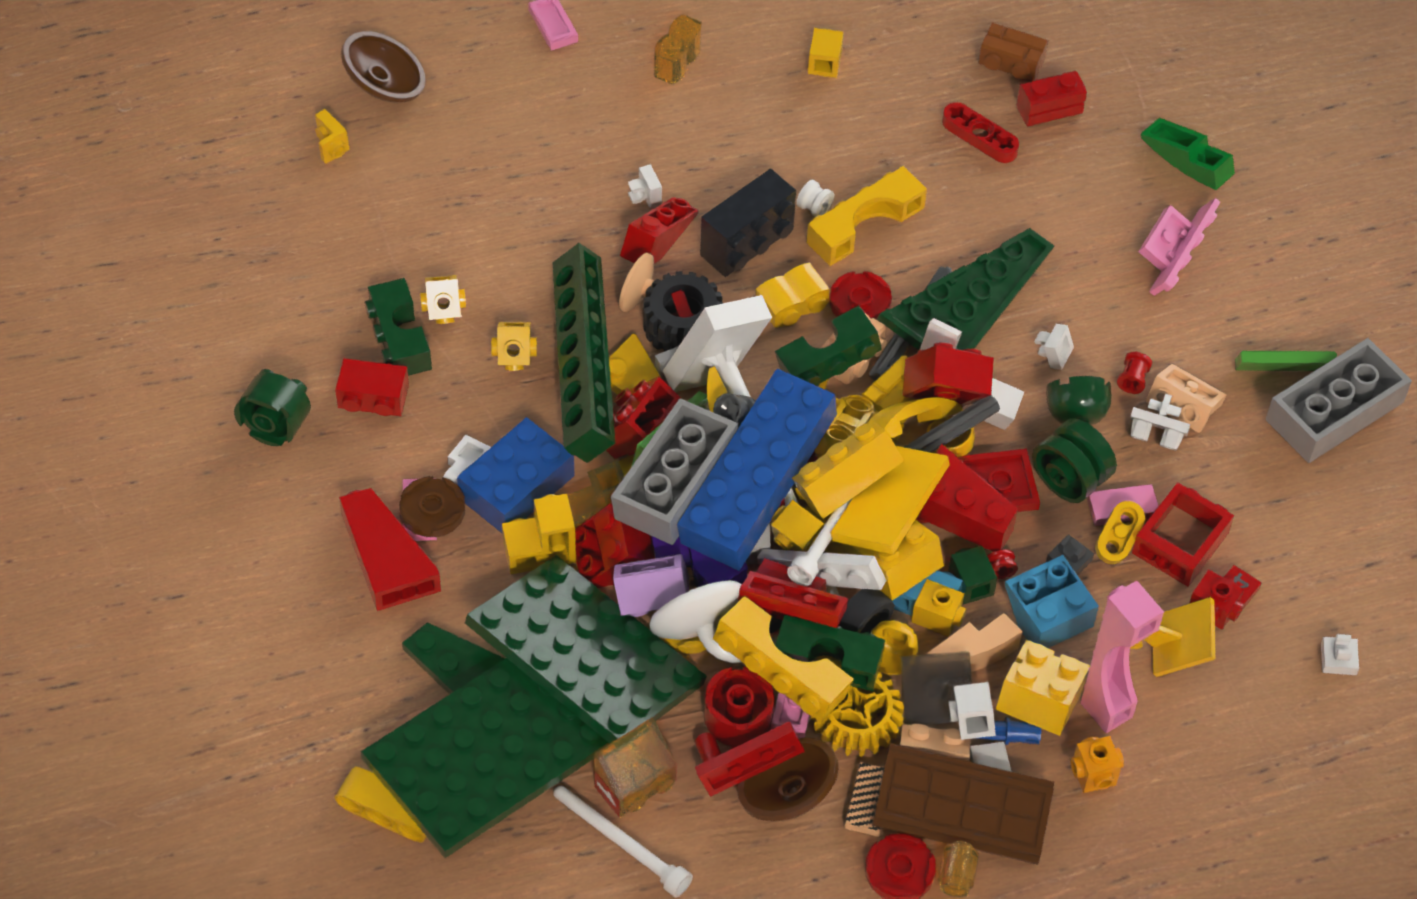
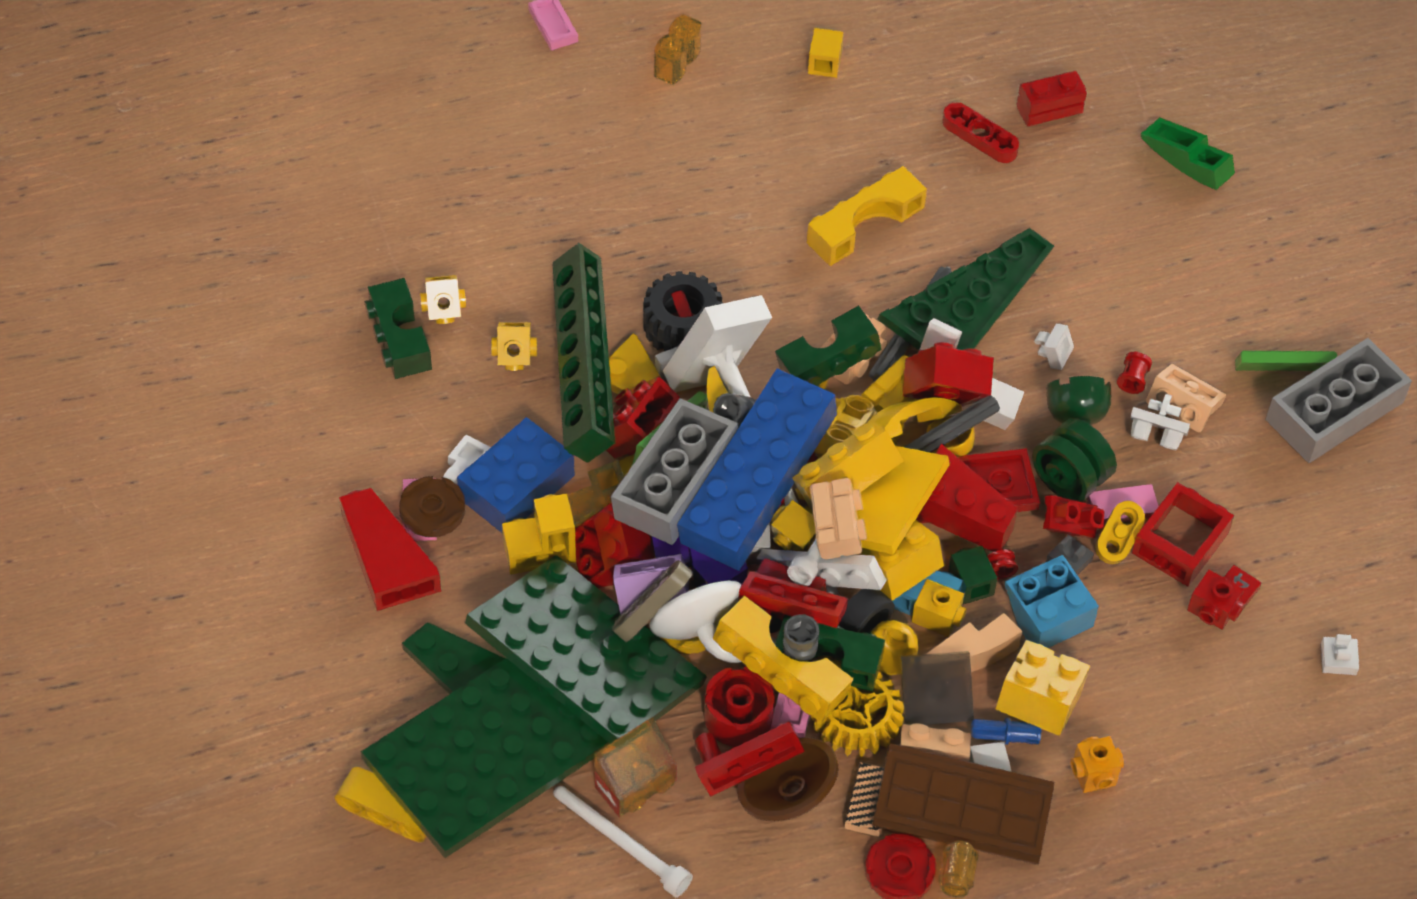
(273, 408): dark green brick -> none
(331, 135): yellow bracket -> none
(372, 387): red brick -> none
(383, 67): reddish brown dish -> none
(637, 283): light nougat dish -> none
(646, 188): white tile -> none
(652, 600): none -> dark tan beam
(657, 230): red slope -> none
(748, 223): black brick -> none
(794, 295): yellow brick -> none
(801, 638): none -> dark grey wheel
(815, 198): white wheel -> none
(837, 518): none -> light nougat brick
(864, 289): red tile -> none
(973, 711): white brick -> none
(1013, 52): dark orange brick -> none
(1072, 517): none -> red hips
(1109, 687): bright pink arch -> none
(1173, 240): bright pink bracket -> none
(1183, 638): yellow plate -> none

